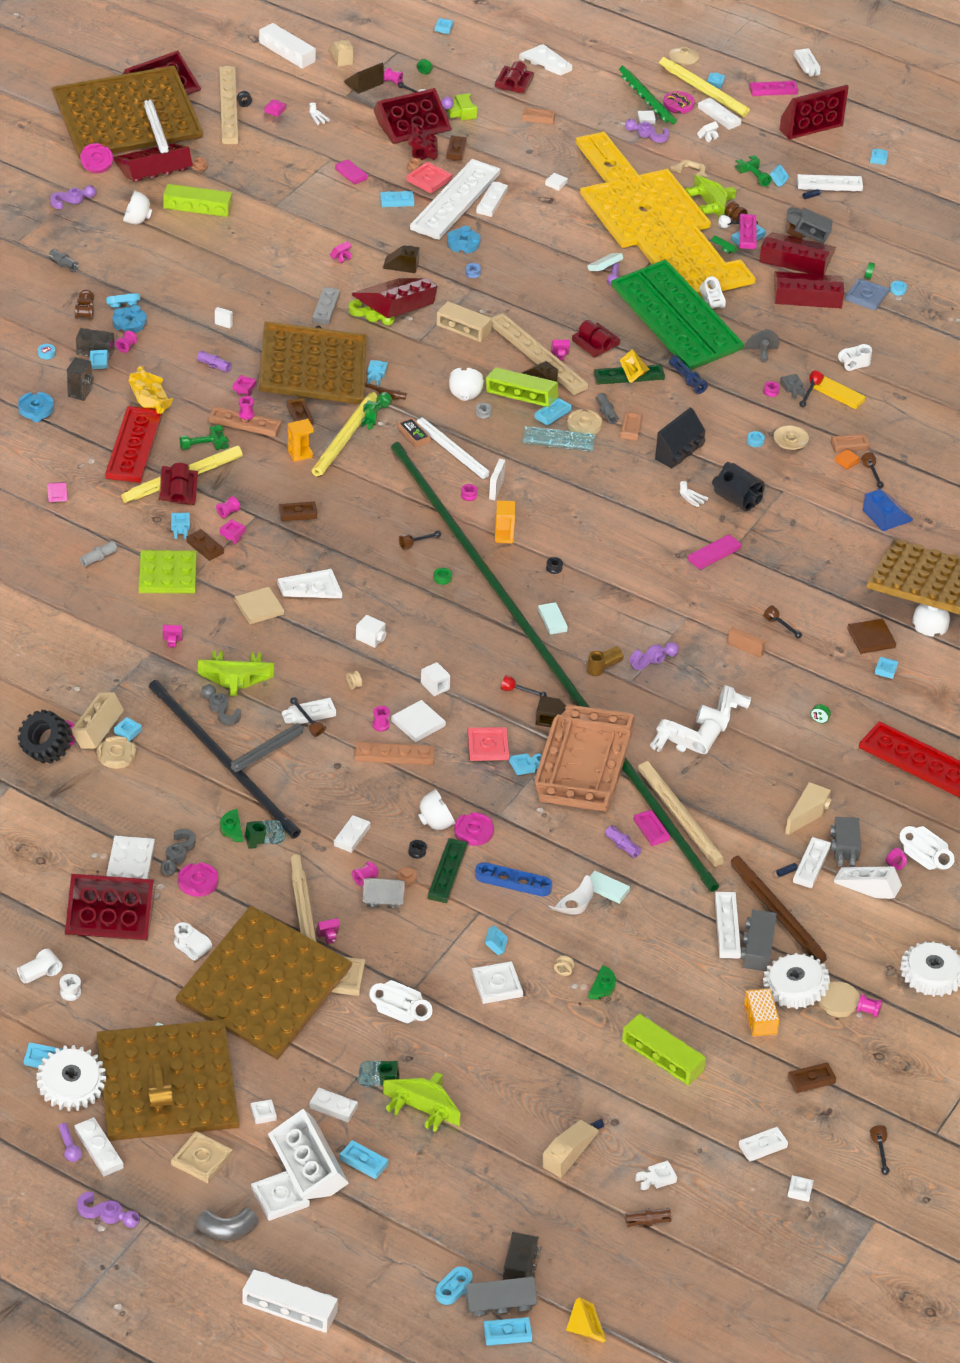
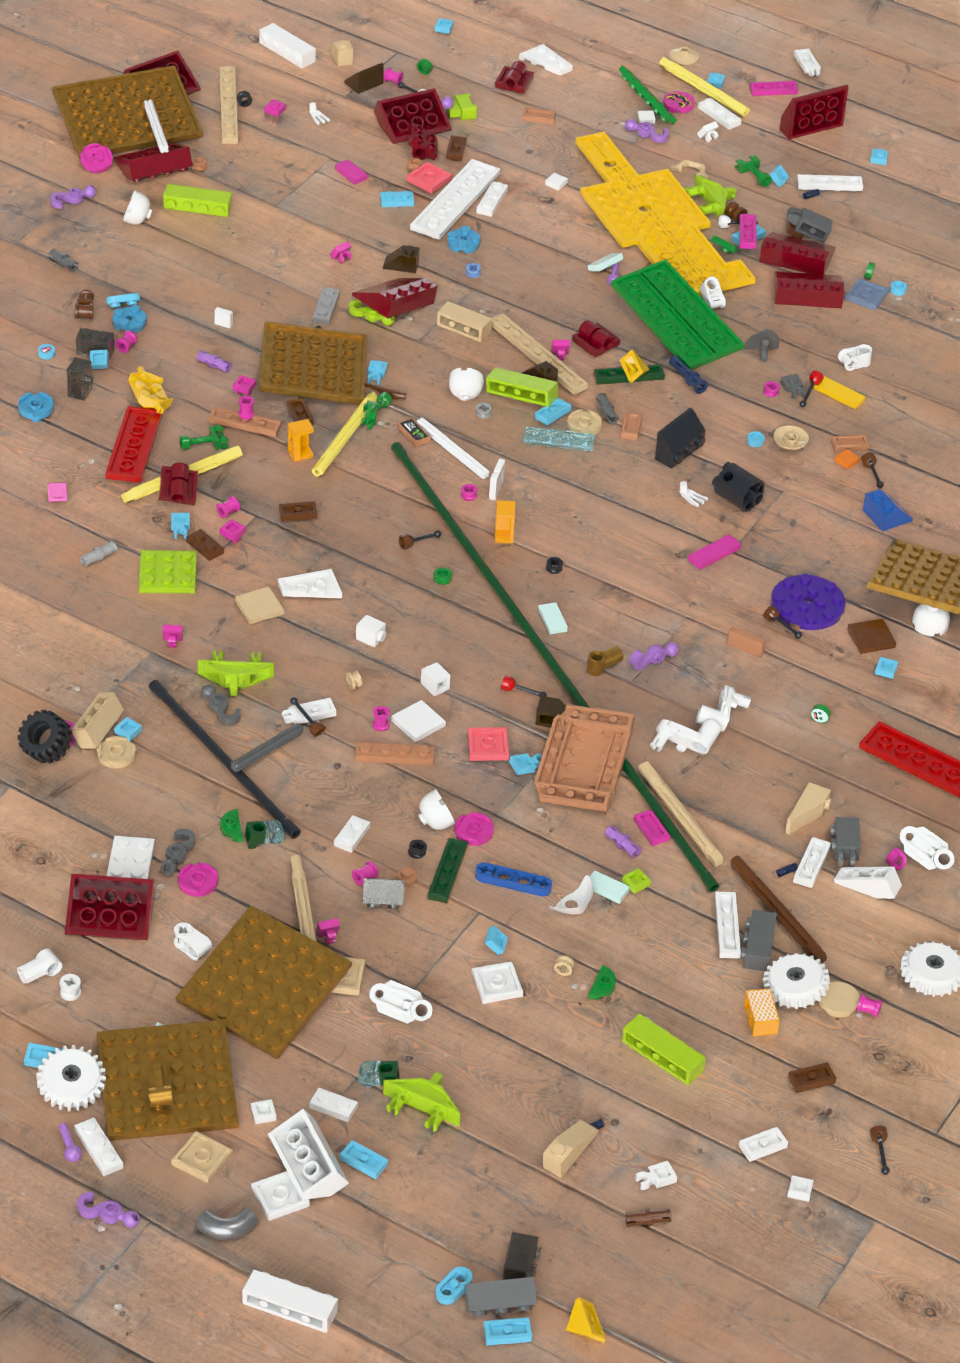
(636, 880): none -> lime plate
(825, 598): none -> dark purple plate

